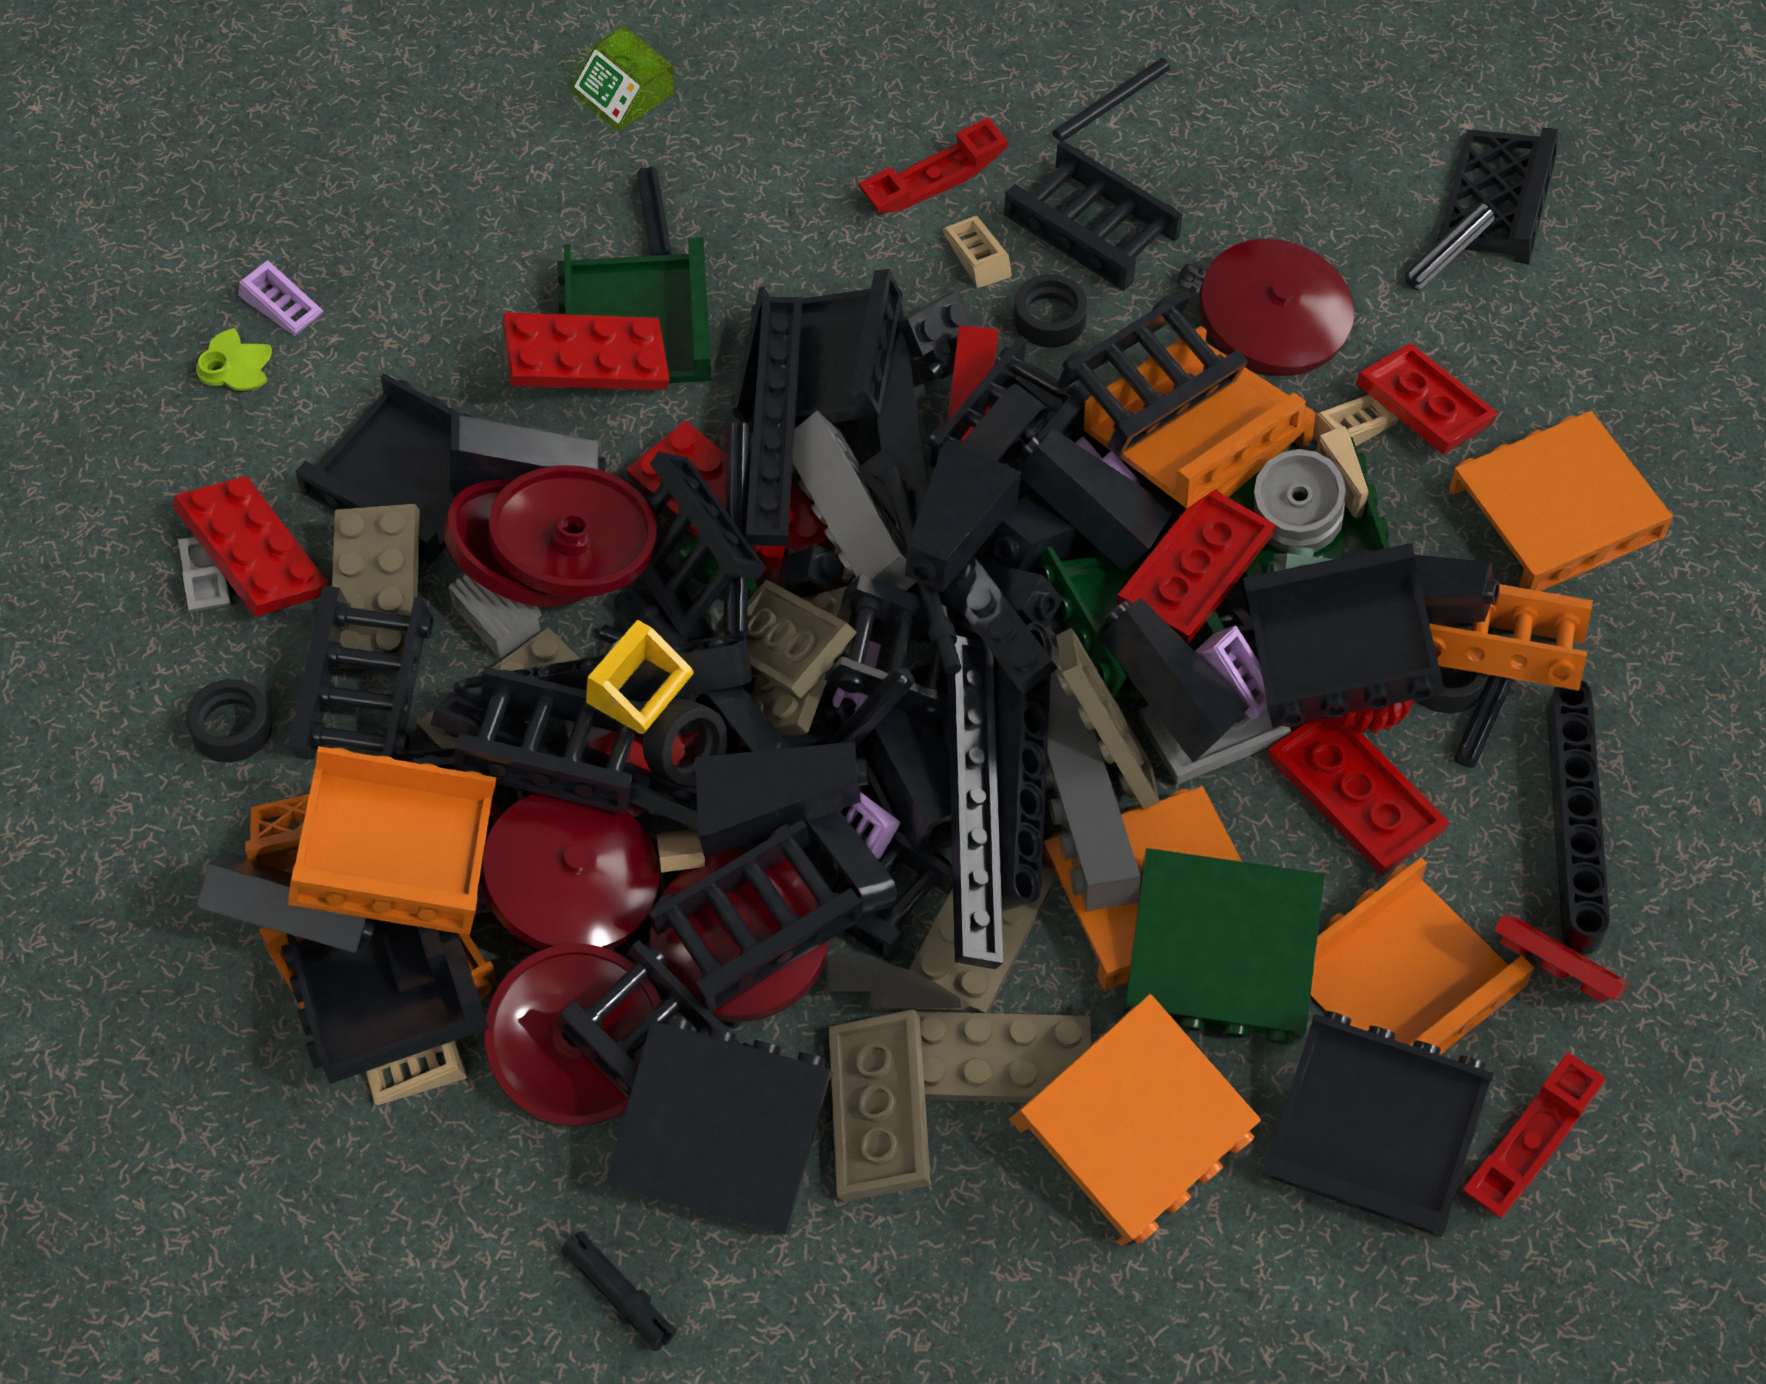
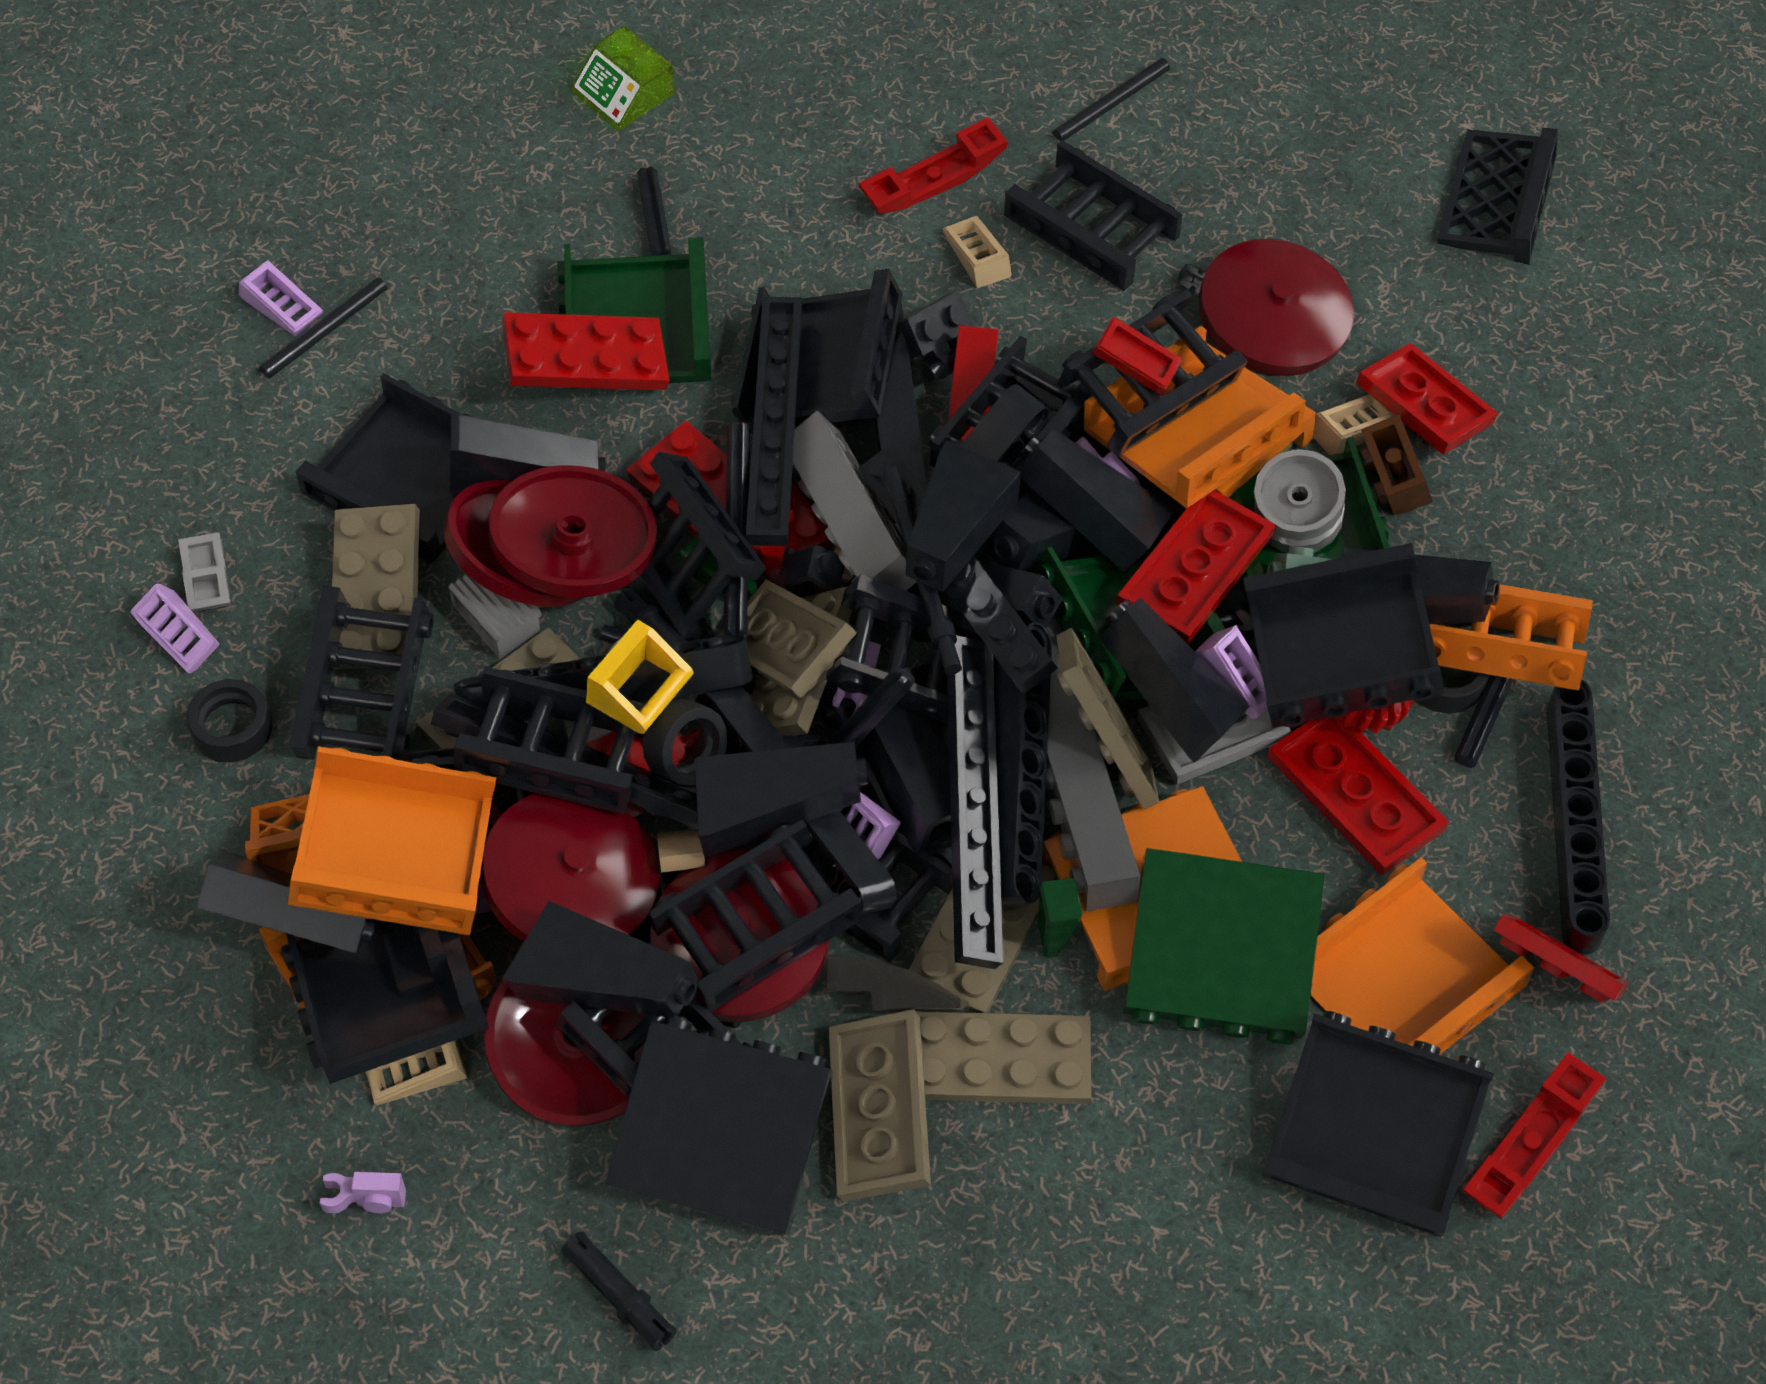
(155, 611): none -> lavender slope
(238, 362): lime plate -> none
(250, 545): red plate -> none
(323, 328): none -> black bar
(368, 1189): none -> lavender plate
(598, 968): none -> black slope
(1046, 333): black tyre -> none
(1058, 914): none -> dark green slope
(1137, 355): none -> red tile
(1139, 1120): orange panel -> none
(1339, 448): tan slope -> none
(1397, 466): none -> reddish brown brick
(1449, 246): black axle -> none
(1564, 500): orange panel -> none

